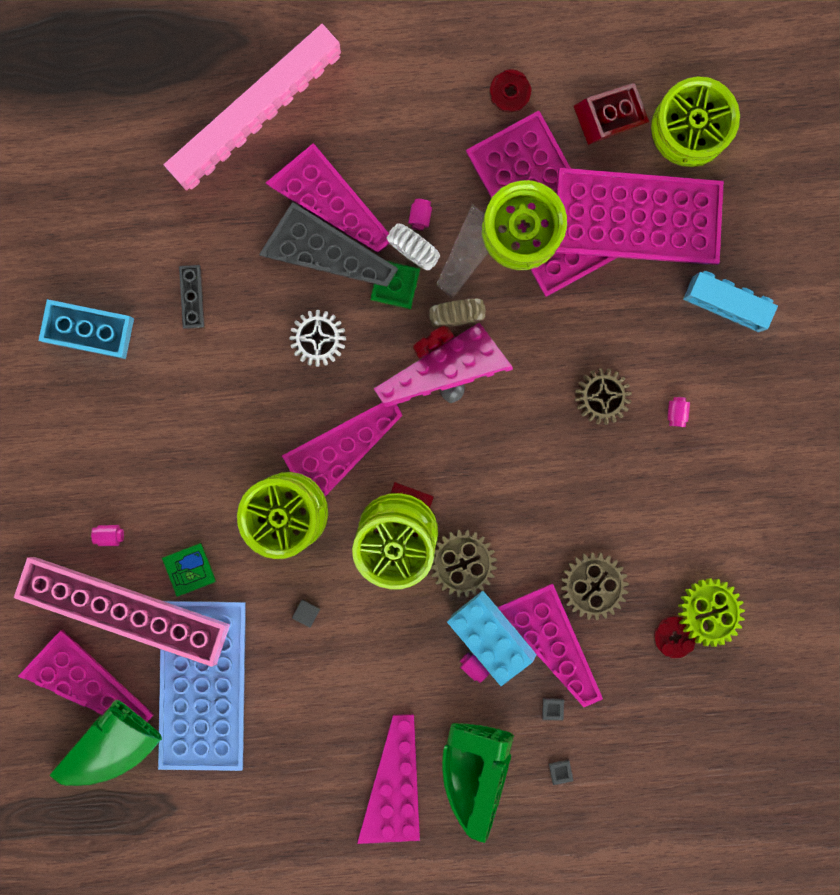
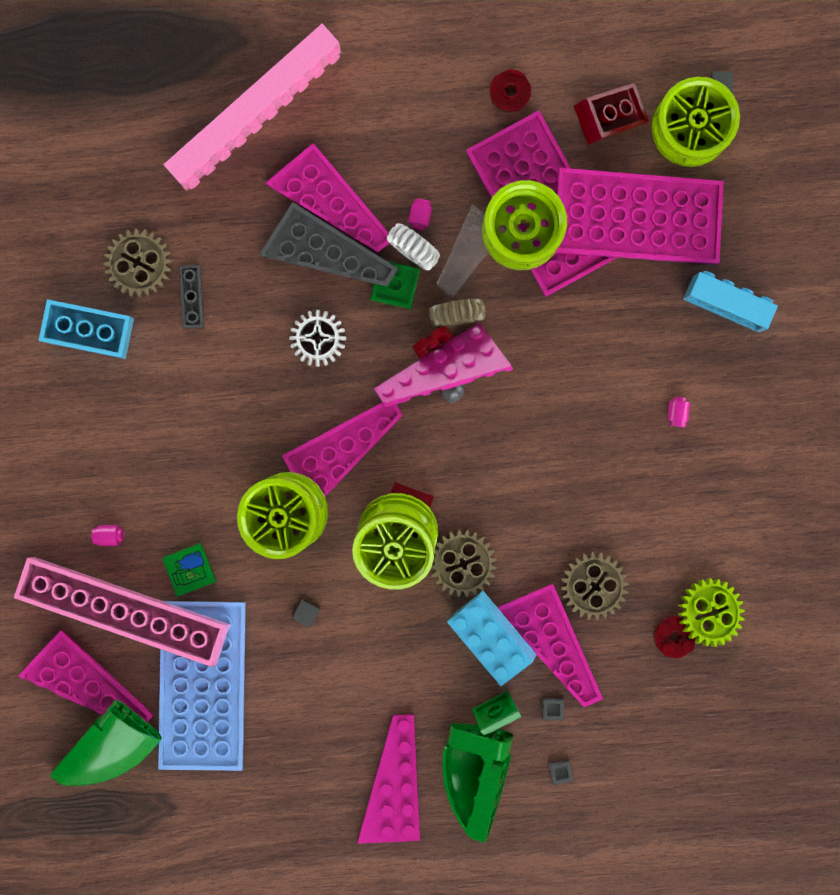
(129, 279): none -> dark tan gear
(473, 667): dark pink brick -> none
(495, 713): none -> green tile
(603, 387): dark tan gear -> none
(725, 78): none -> dark grey tile

